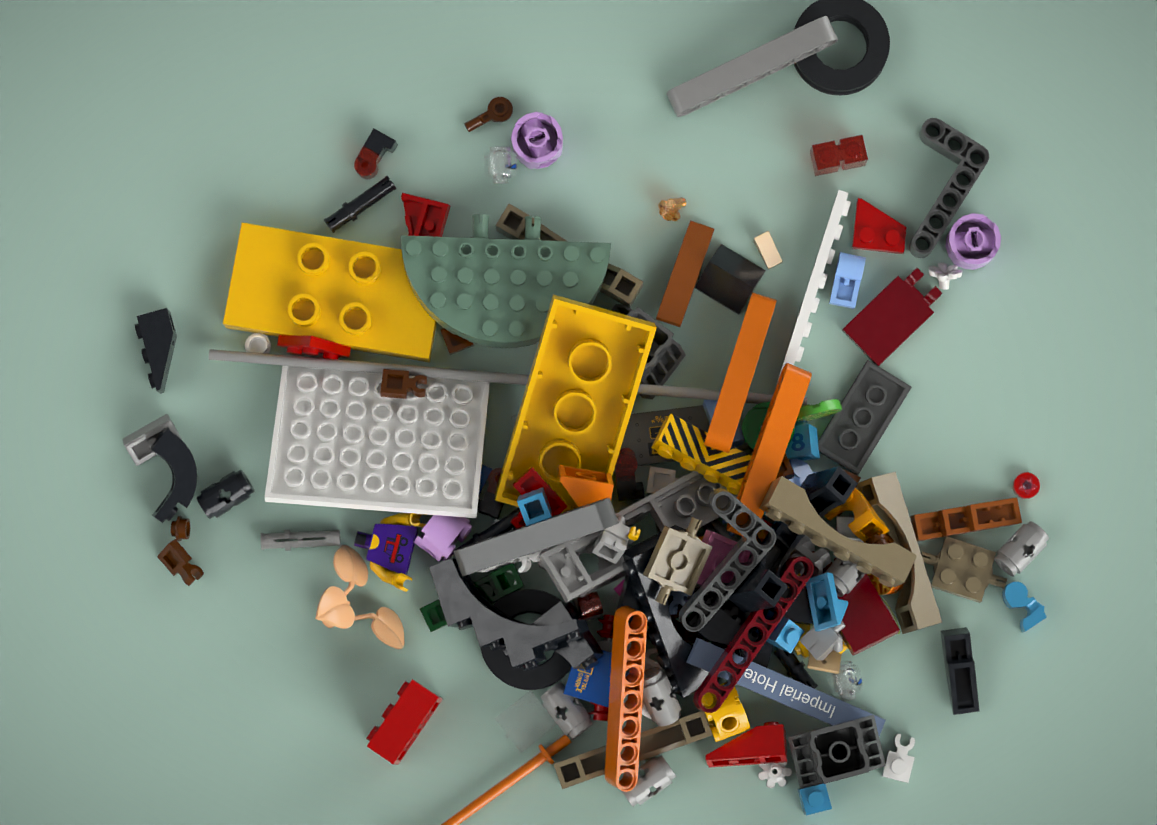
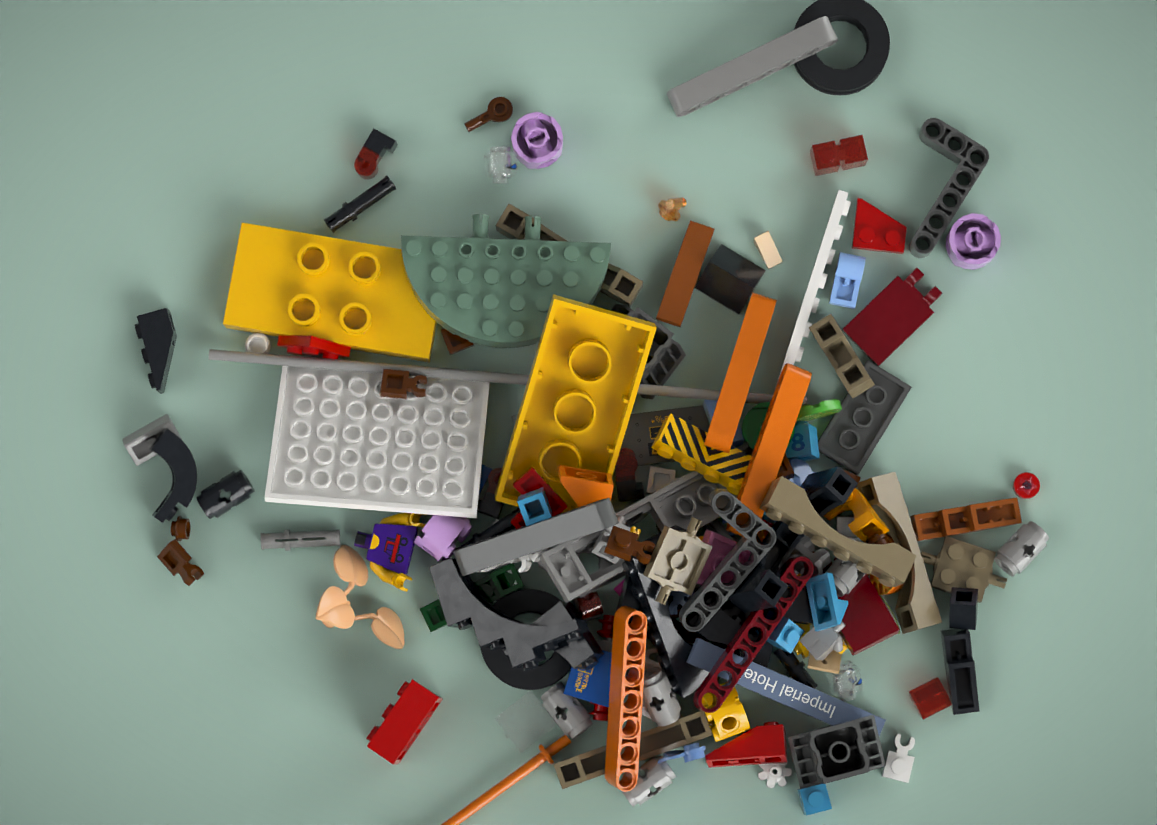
(424, 216): red wing -> none
(625, 544): none -> reddish brown plate
(690, 753): none -> medium blue plate
(841, 356): none -> dark tan arch
(930, 698): none -> clear red piece
(945, 274): white plant -> none
(963, 608): none -> black brick
(1015, 596): dark azure leg -> none

